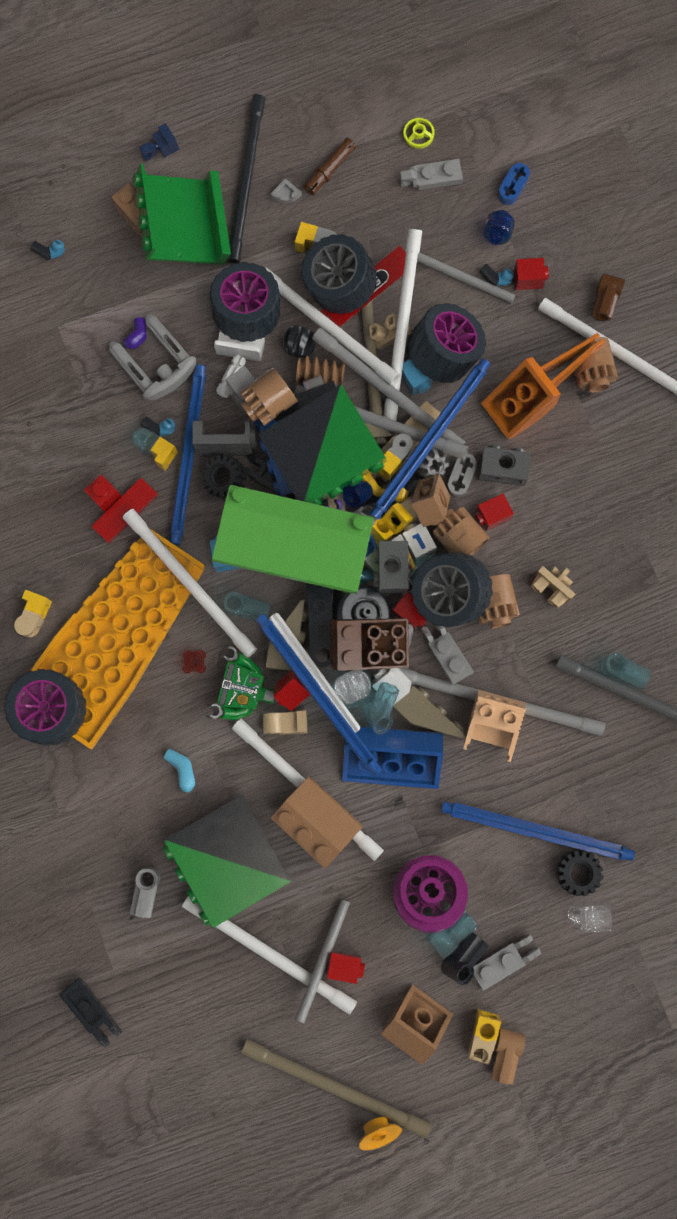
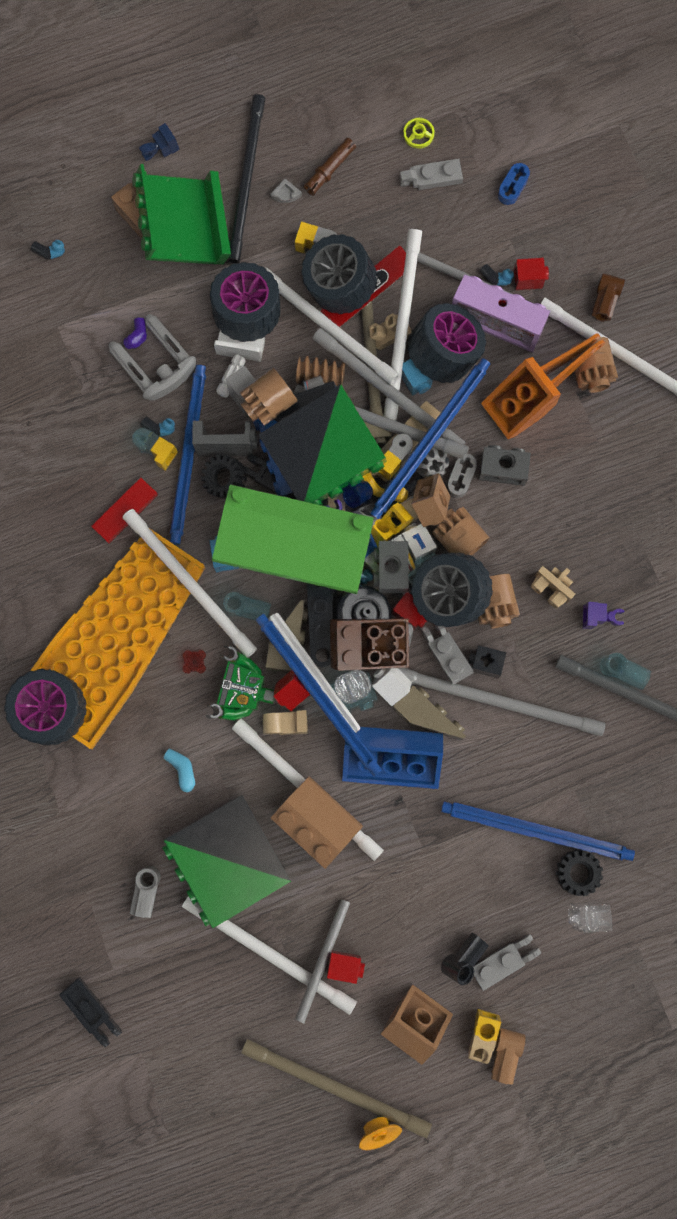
(33, 614): leg -> none
(102, 493): red brick -> none
(298, 341): black piece -> none
(378, 712): clear light blue piece -> none
(413, 913): magenta wheel -> none
(449, 939): clear light blue piece -> none
(494, 512): red brick -> none
(495, 656): none -> black brick
(495, 721): light nougat piece -> none
(499, 227): clear blue head -> none
(502, 313): none -> lavender brick
(596, 613): none -> dark purple piece

